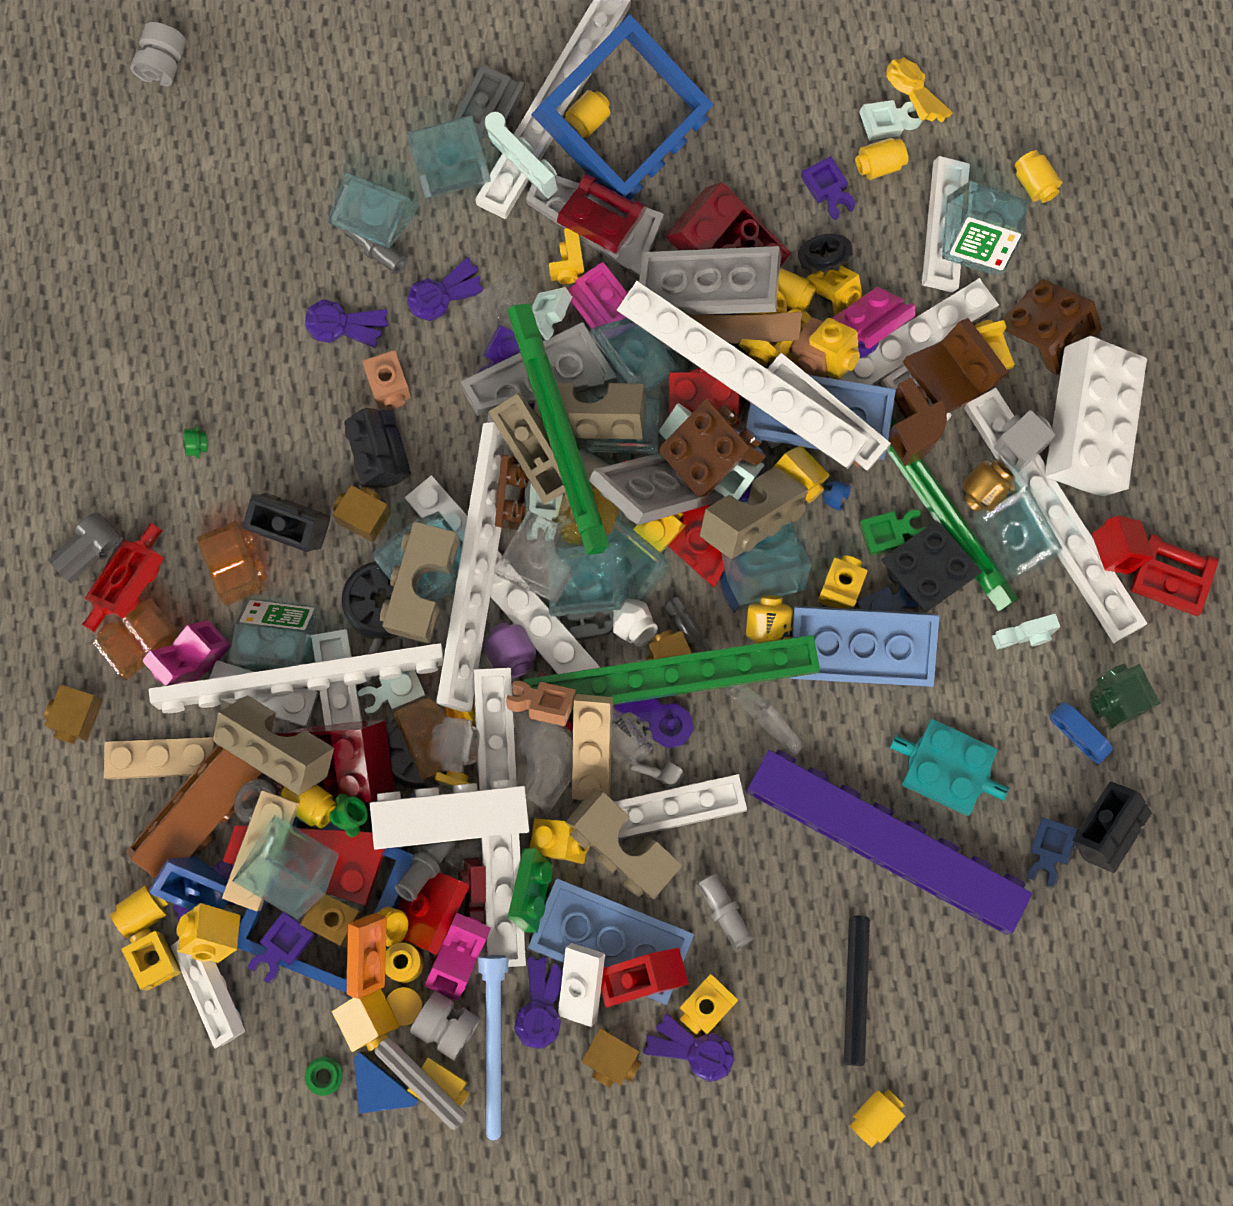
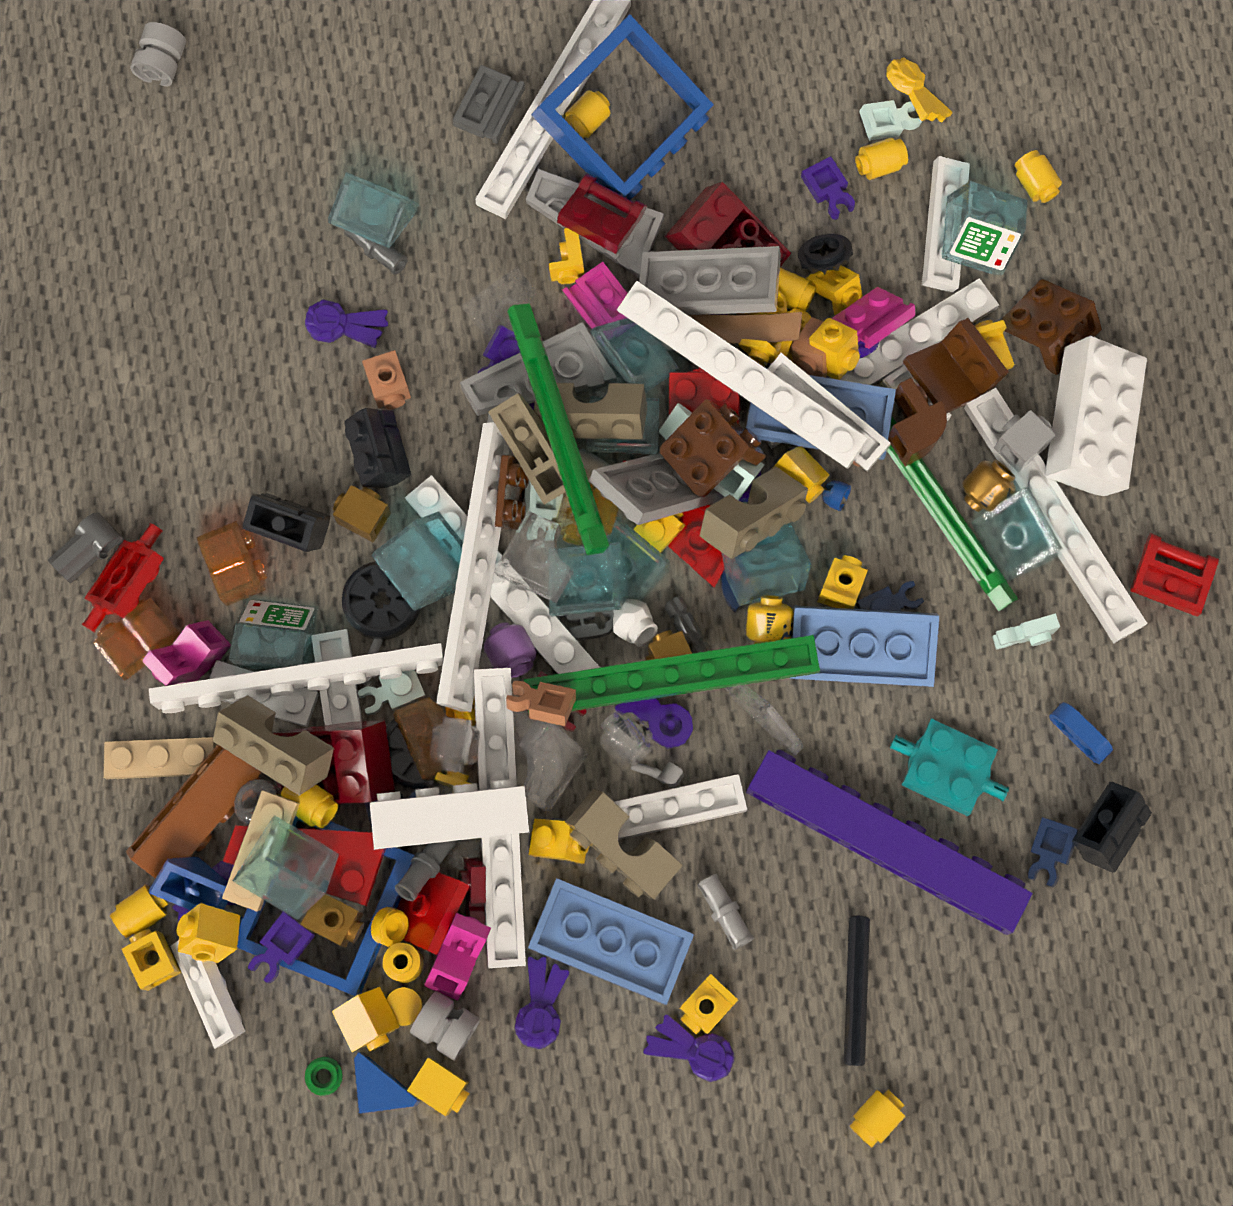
(71, 714): pearl gold brick -> none
(194, 441): green plate -> none
(349, 814): green plate -> none
(366, 955): orange plate -> none
(421, 1083): light grey axle -> none
(425, 551): dark tan arch -> none
(431, 298): dark purple piece -> none
(448, 157): clear light blue slope -> none
(493, 972): light blue piece -> none
(521, 154): light aqua plate -> none
(530, 890): green plate -> none
(550, 309): light aqua plate -> none
(581, 984): white plate -> none
(591, 745): tan plate -> none
(611, 1059): pearl gold brick -> none
(643, 977): red slope -> none
(886, 533): green plate -> none
(931, 566): black hinge -> none
(1122, 545): red brick -> none
(1123, 695): clear green brick -> none

